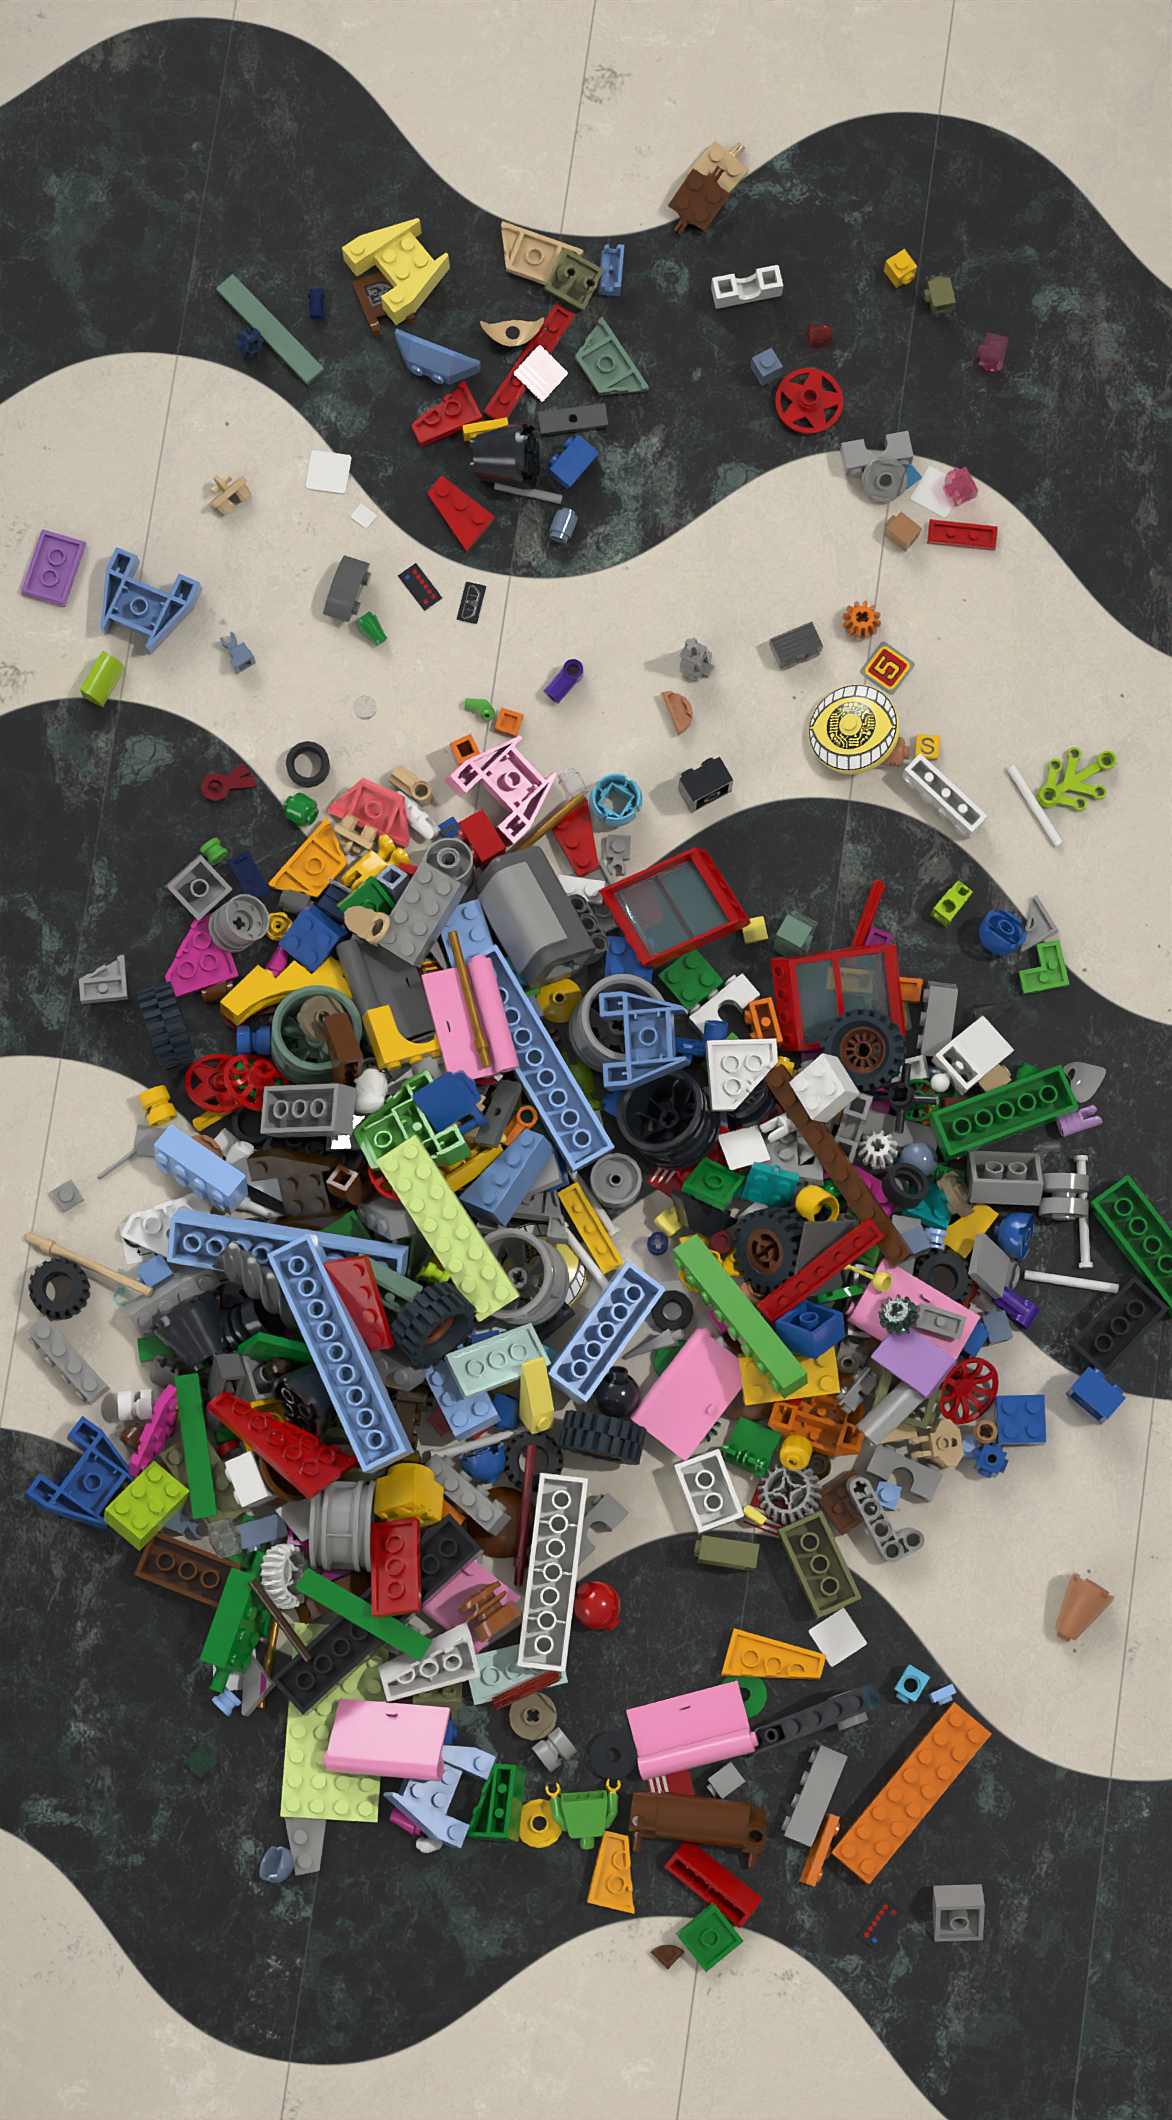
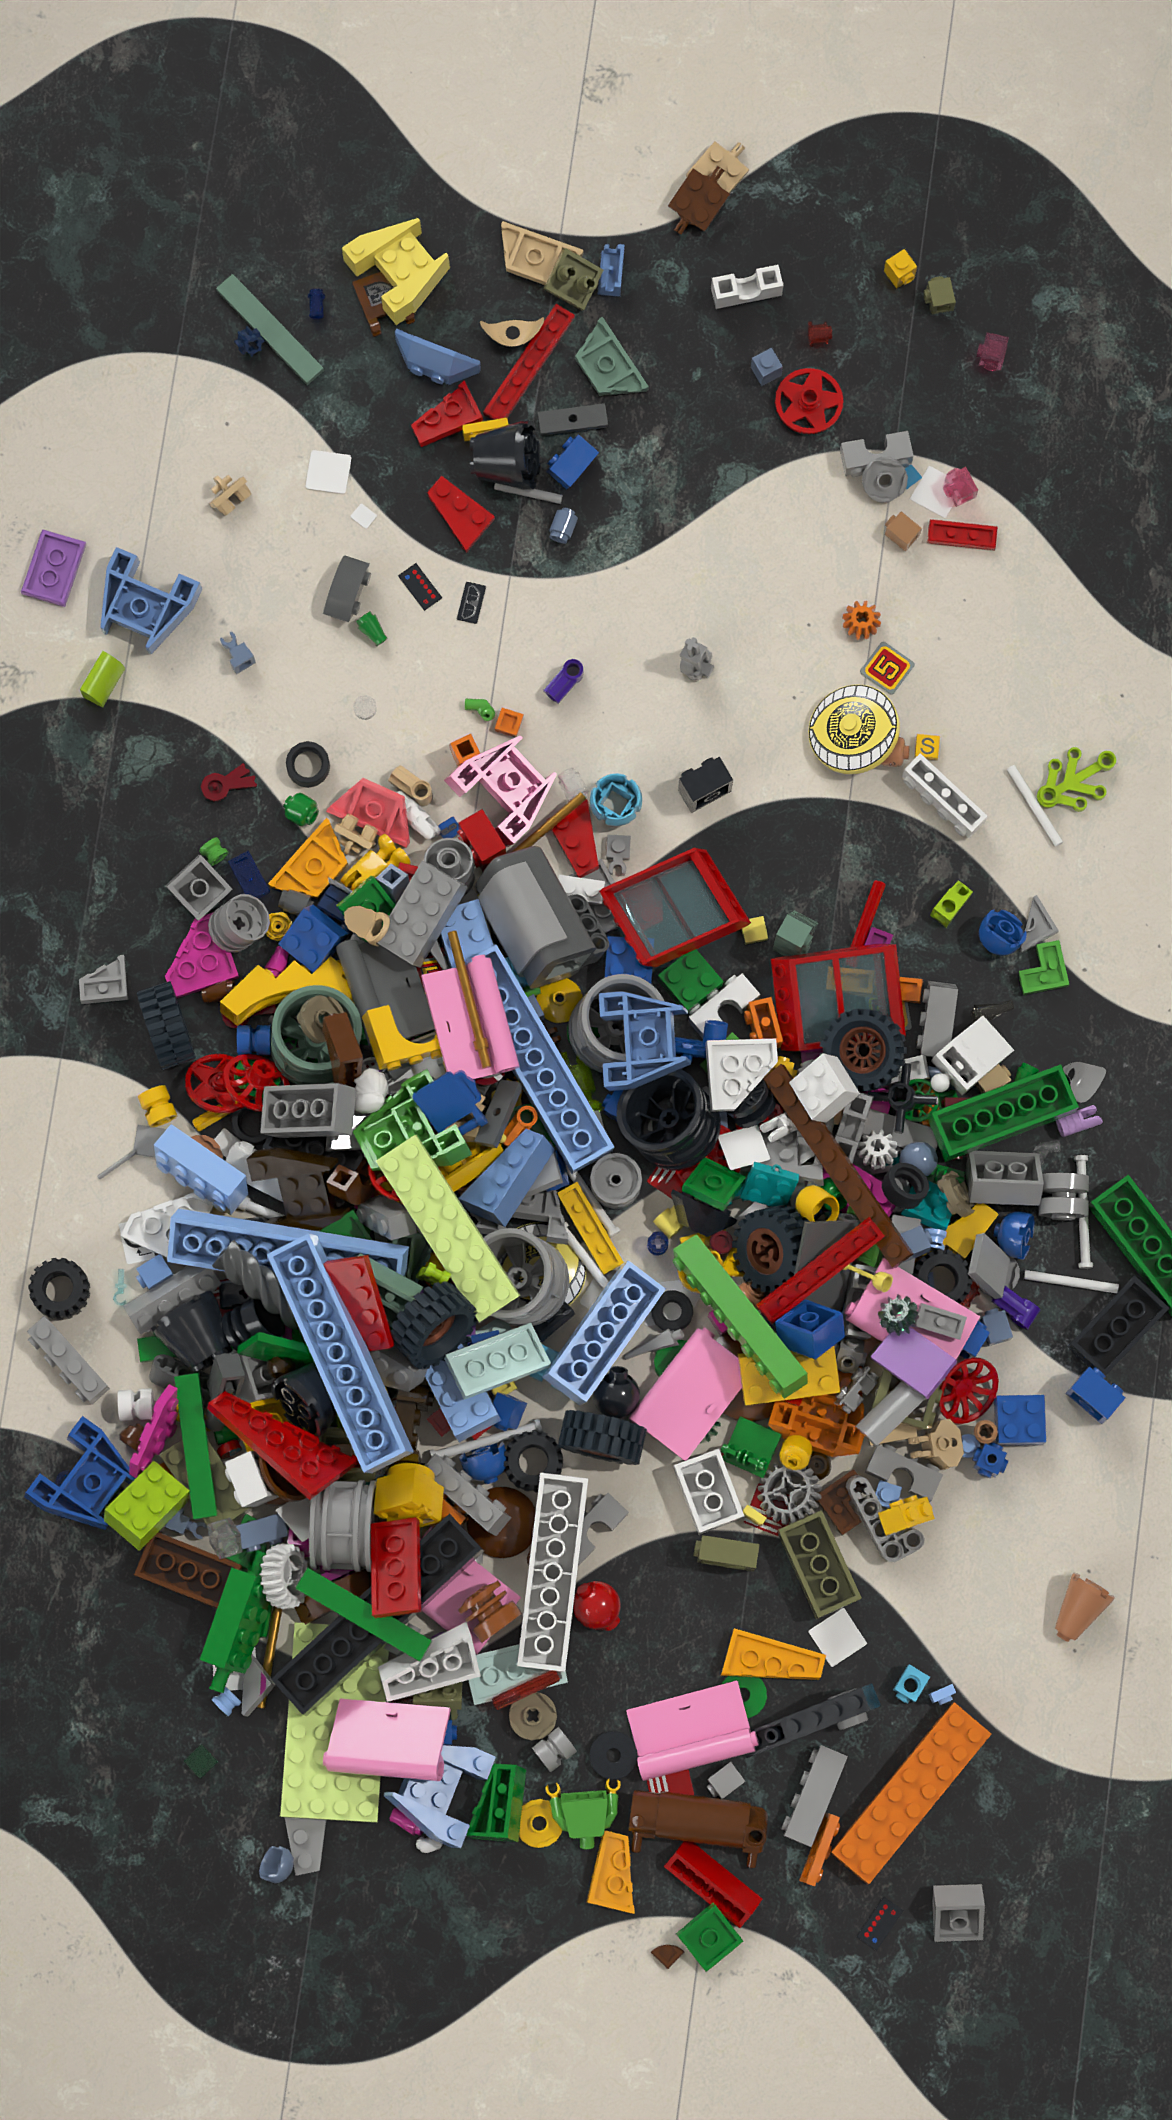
(49, 1246): tan bar -> none
(67, 1196): light grey plate -> none
(280, 1620): dark brown bar -> none
(520, 1559): dark red bar -> none
(536, 1401): light yellow slope -> none
(540, 373): sticker -> none
(679, 710): nougat plate -> none
(796, 645): dark grey brick -> none
(840, 1293): green tile -> none
(906, 1514): none -> yellow brick

